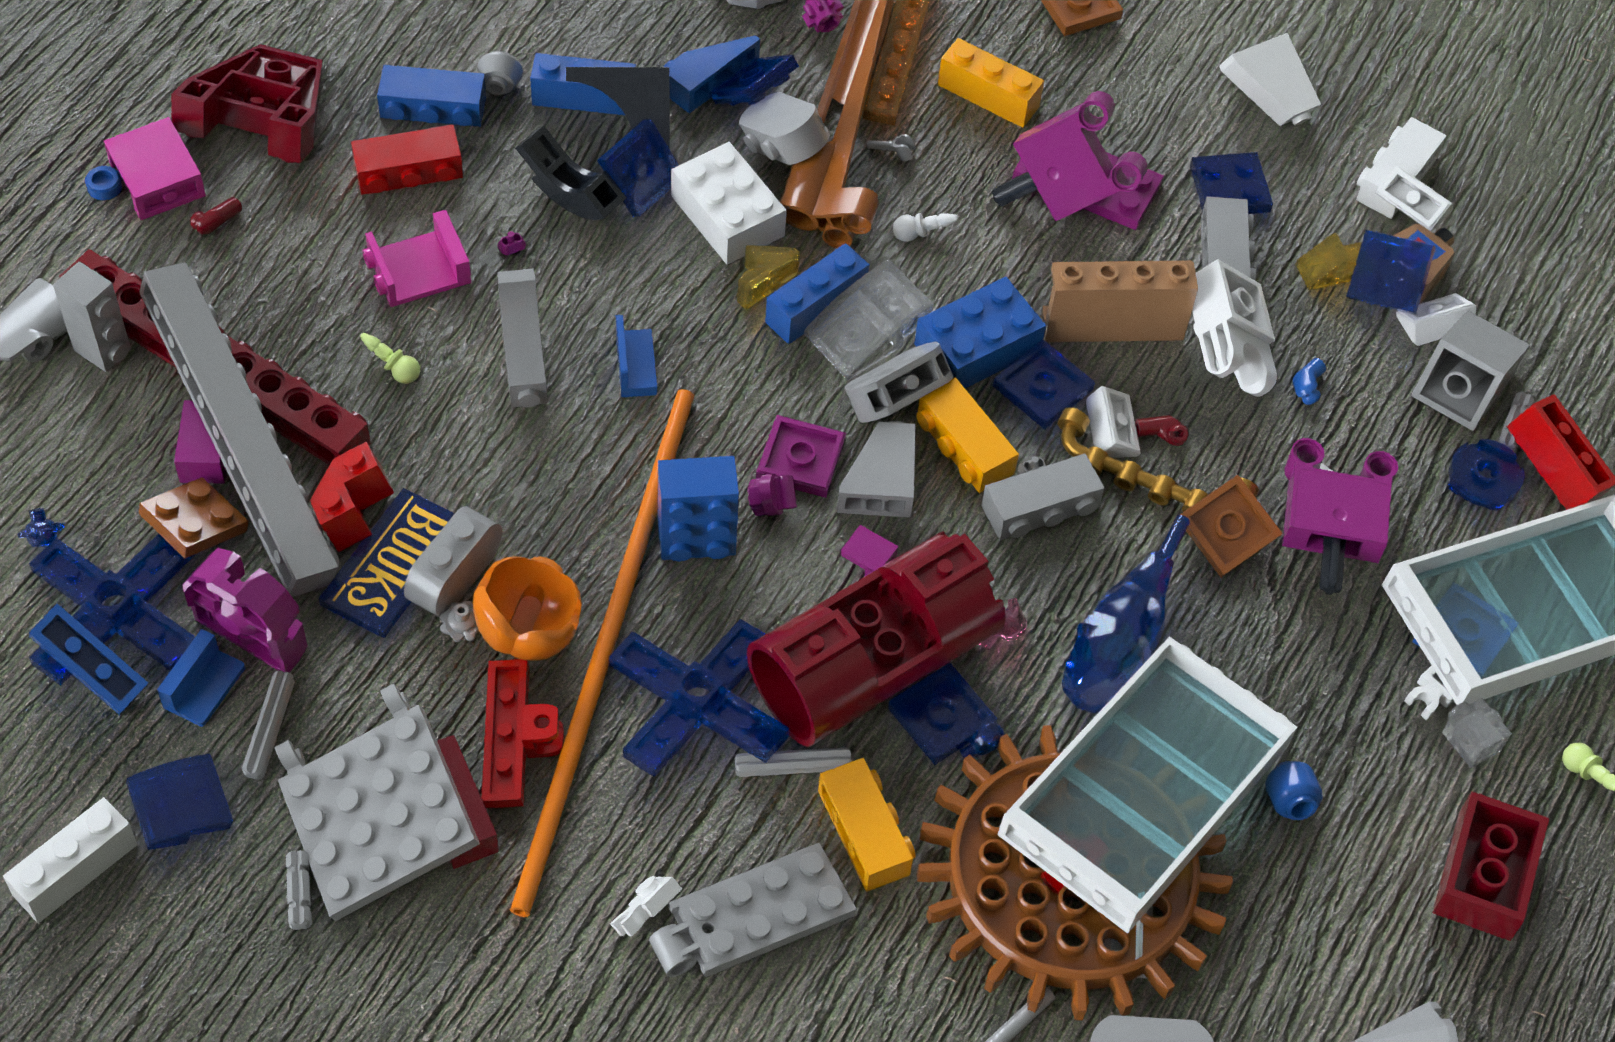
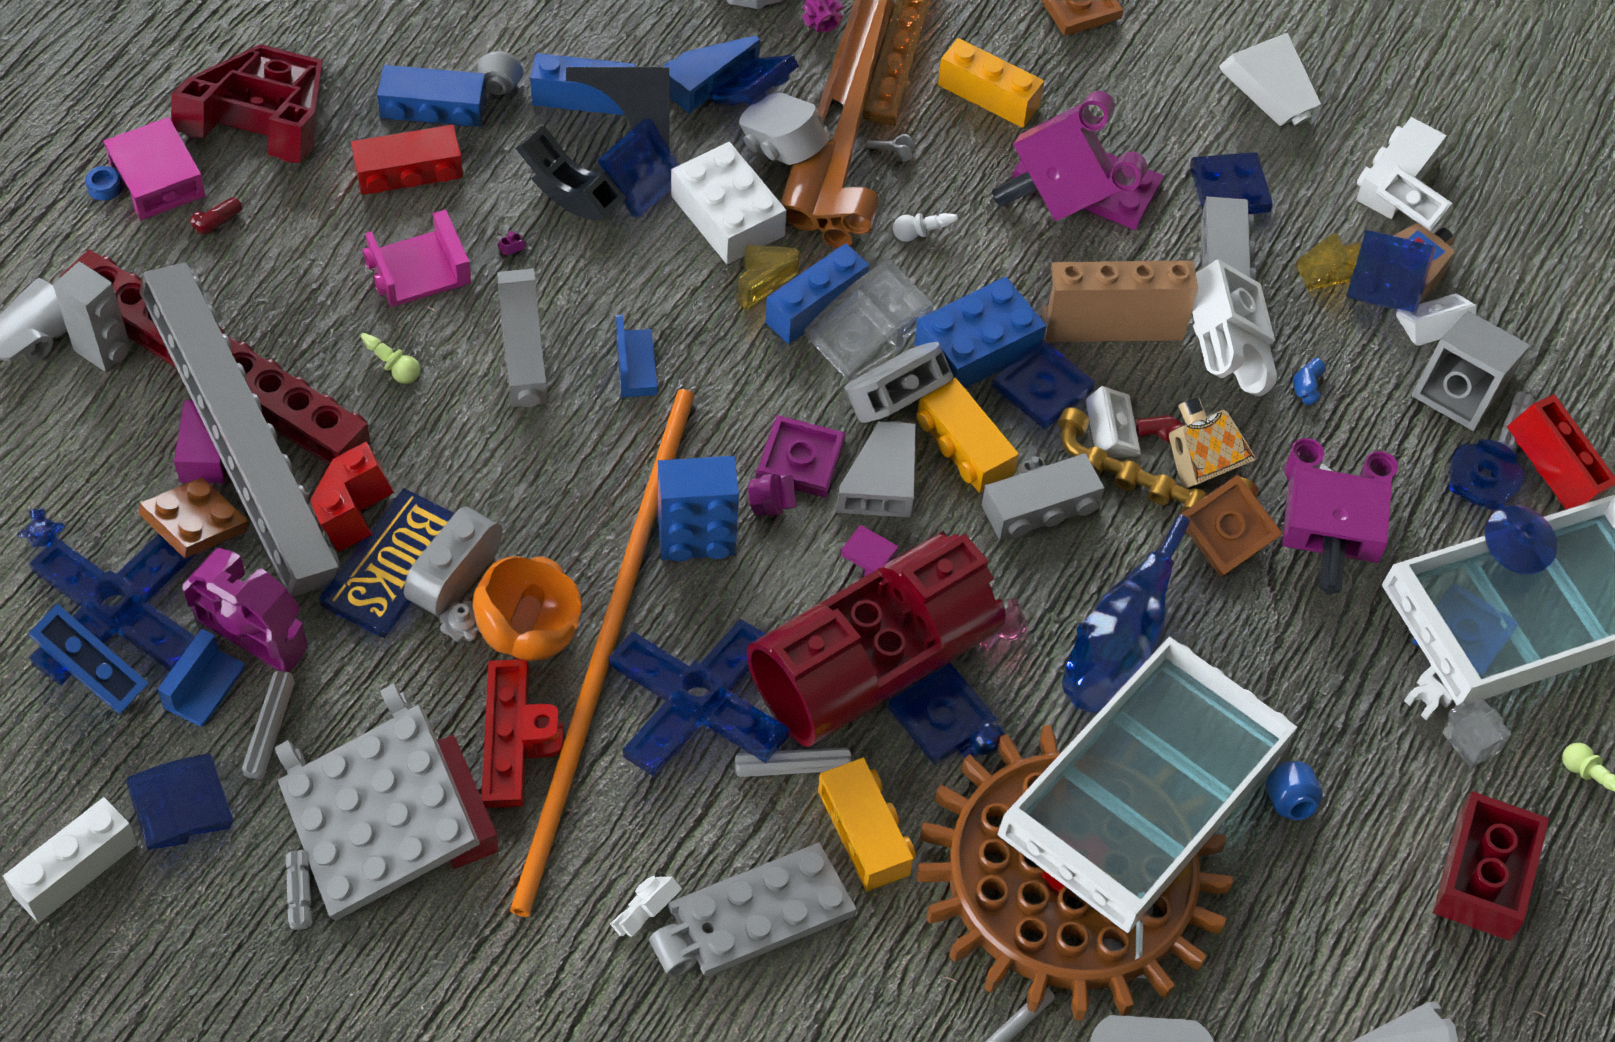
(1207, 444): none -> torso
(1513, 548): none -> clear blue dish

